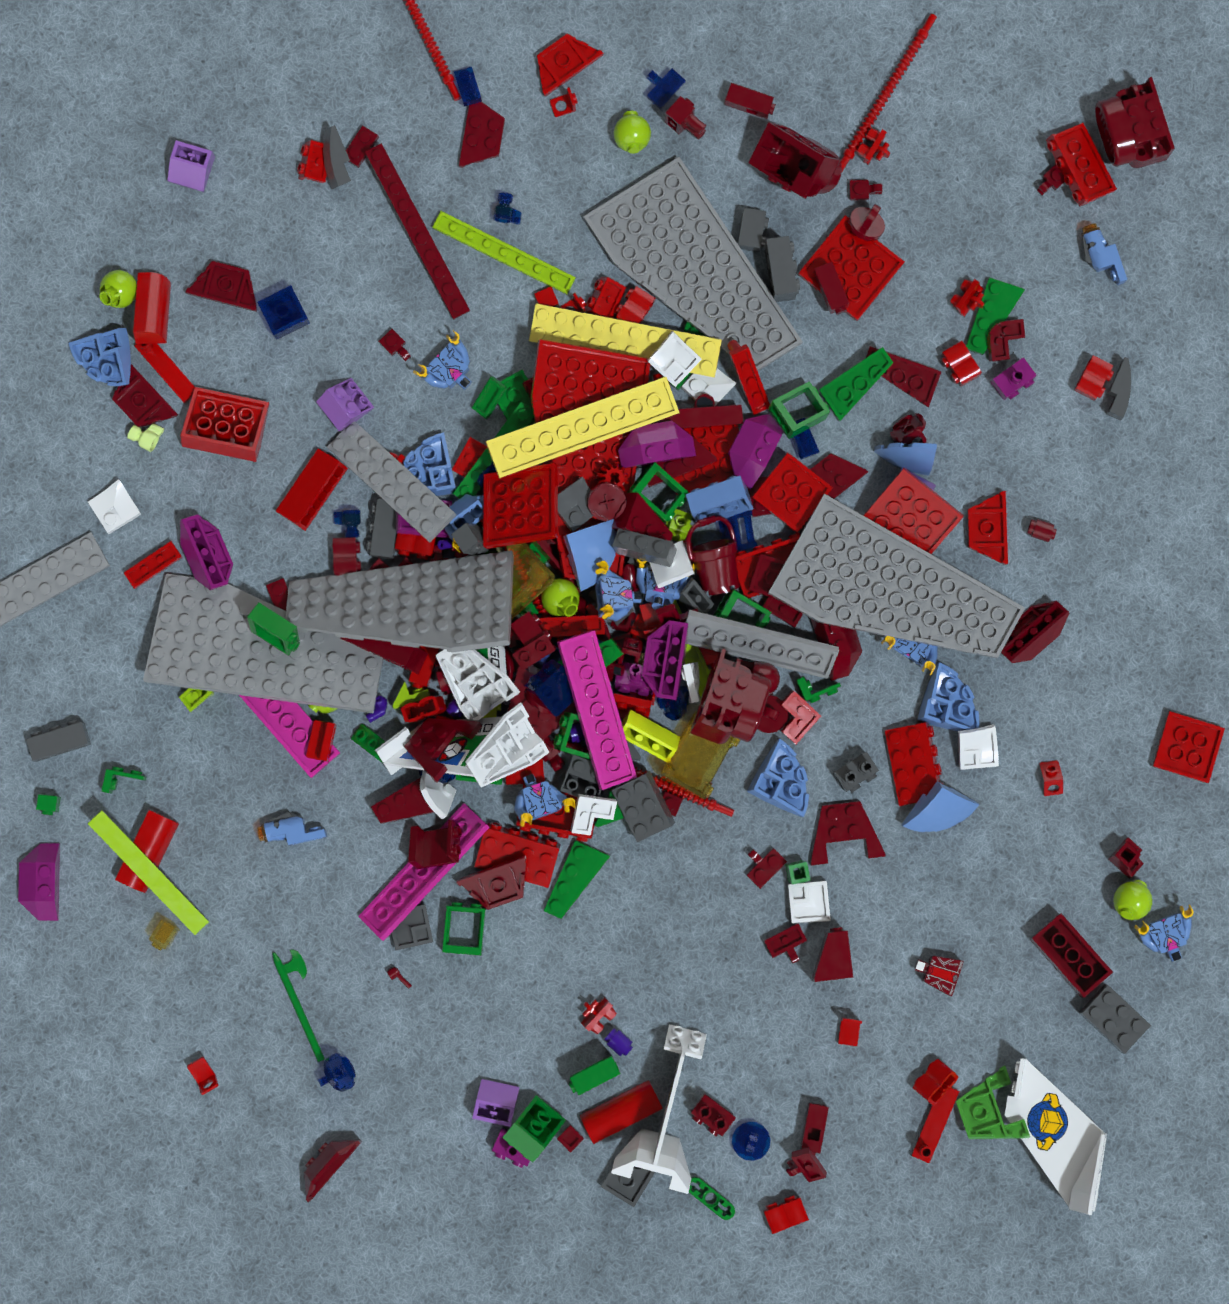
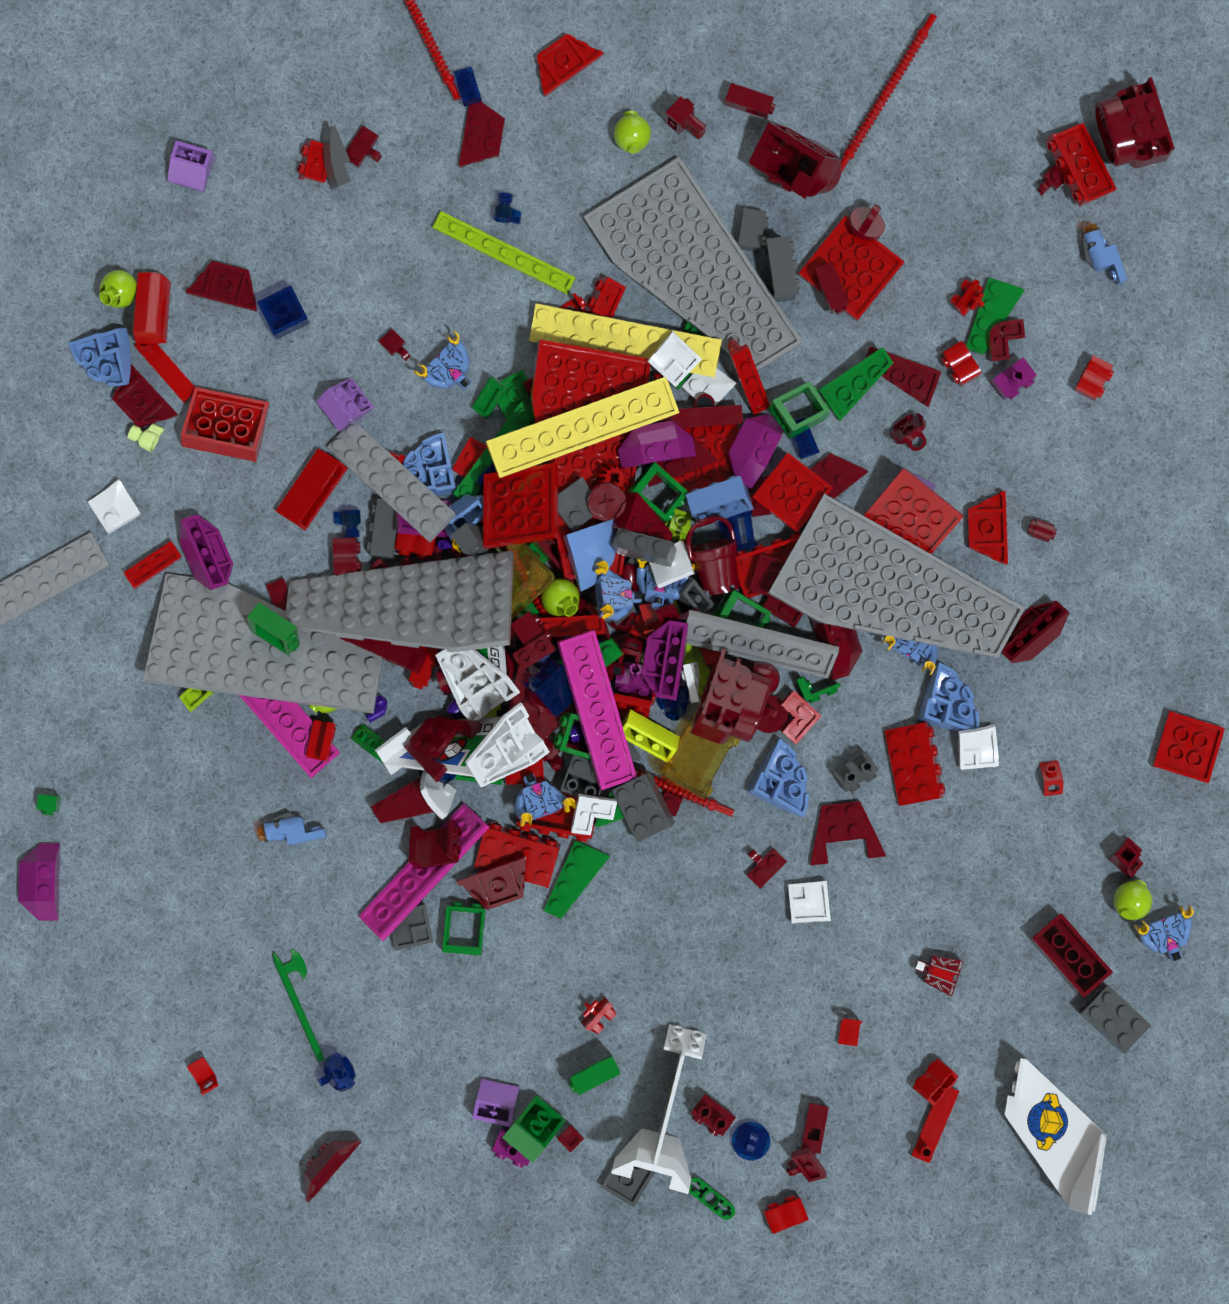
(58, 740): dark grey brick -> none
(110, 782): green bracket -> none
(148, 872): lime tile -> none
(153, 841): red brick -> none
(163, 935): clear yellow brick -> none
(394, 973): dark red hand -> none
(404, 696): lime slope -> none
(417, 231): dark red plate -> none
(425, 707): red brick -> none
(546, 297): red tile -> none
(570, 99): red bracket -> none
(618, 1042): dark purple brick -> none
(621, 1112): red brick -> none
(636, 306): red brick -> none
(665, 87): clear blue plate -> none
(785, 942): dark red plate -> none
(802, 876): green plate -> none
(834, 957): dark red slope -> none
(861, 189): dark red plate -> none
(877, 138): red hips -> none
(915, 458): medium blue brick -> none
(939, 810): medium blue brick -> none
(981, 1112): bright green wing -> none
(1120, 390): dark grey slope -> none

